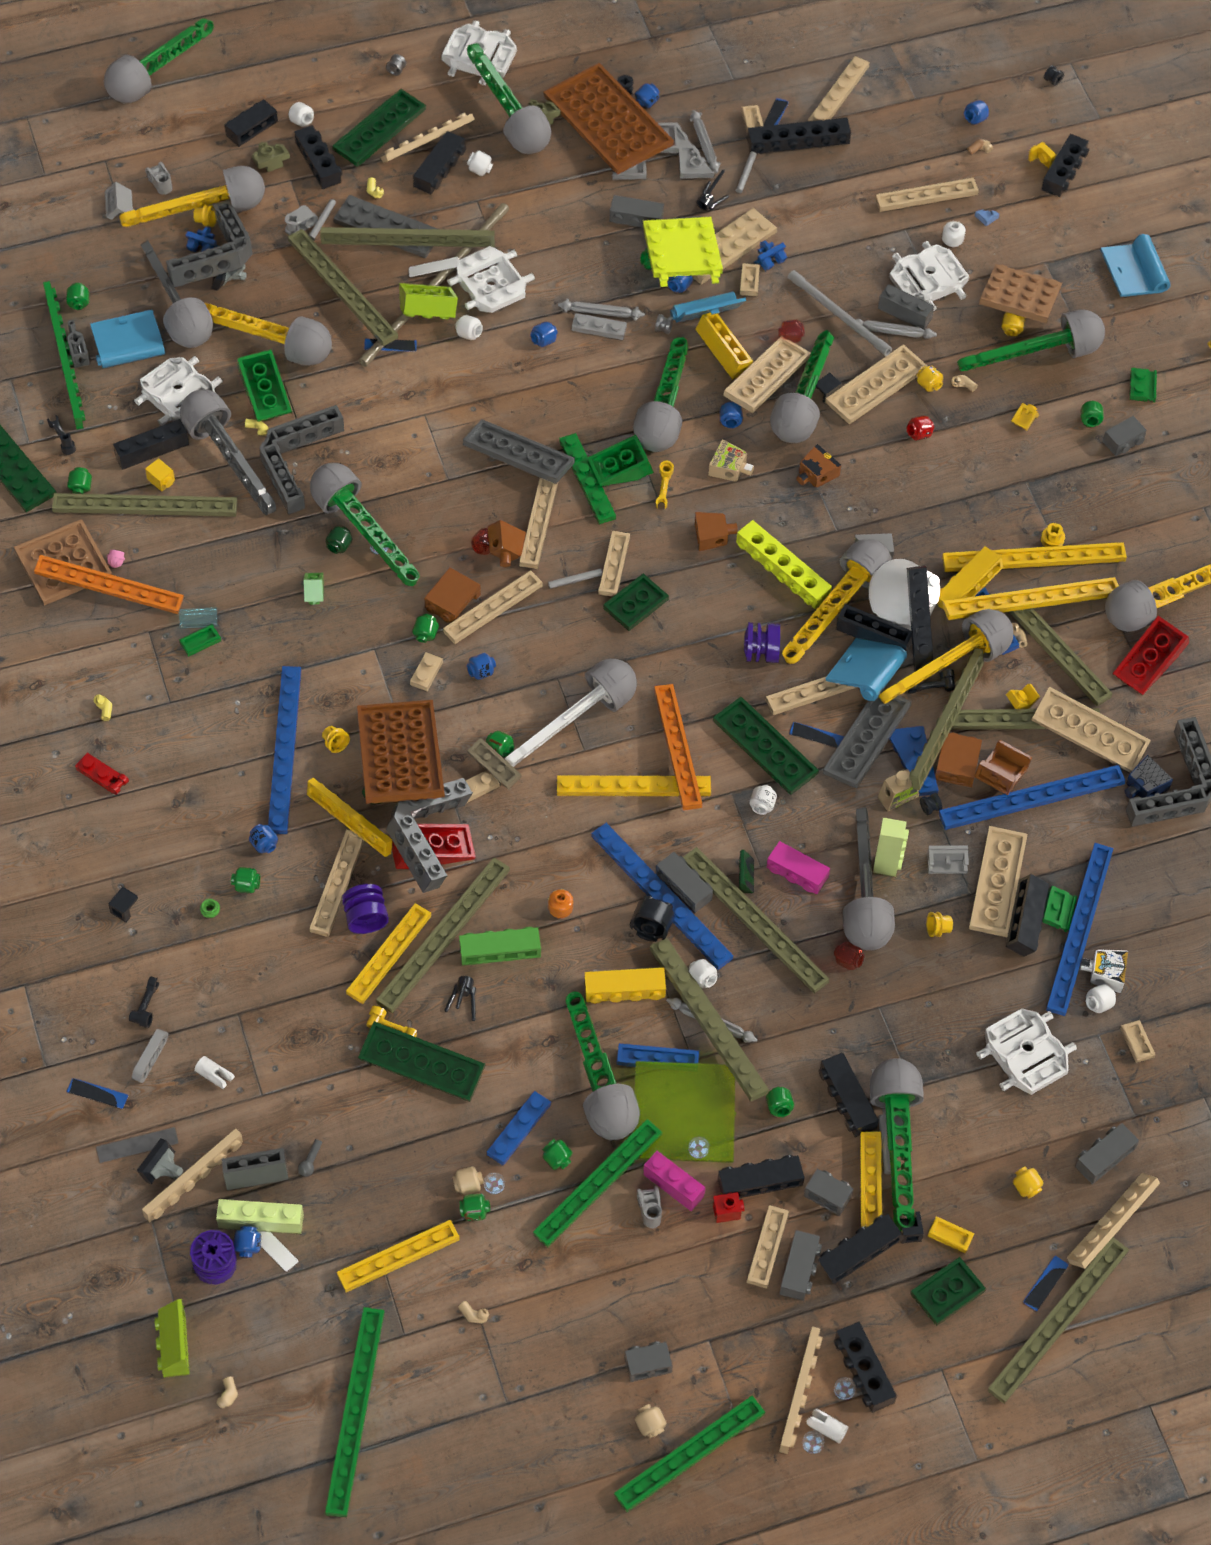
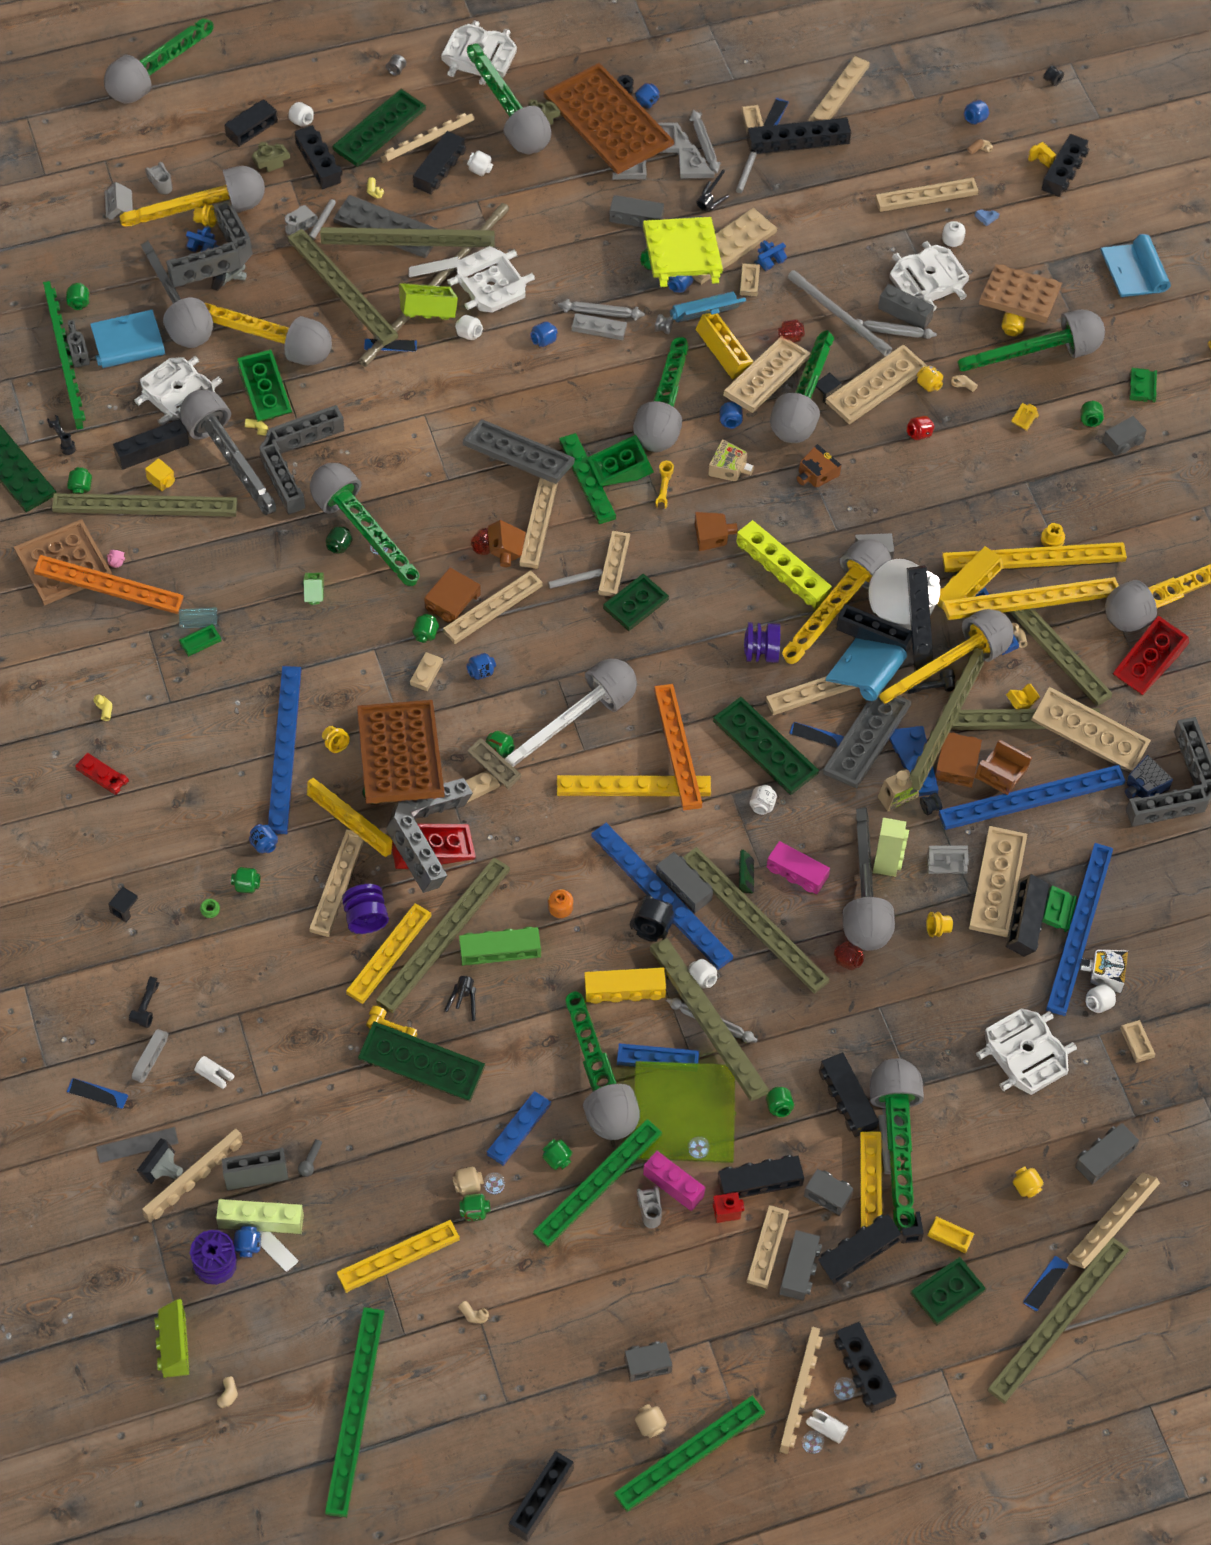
(541, 1496): none -> black brick

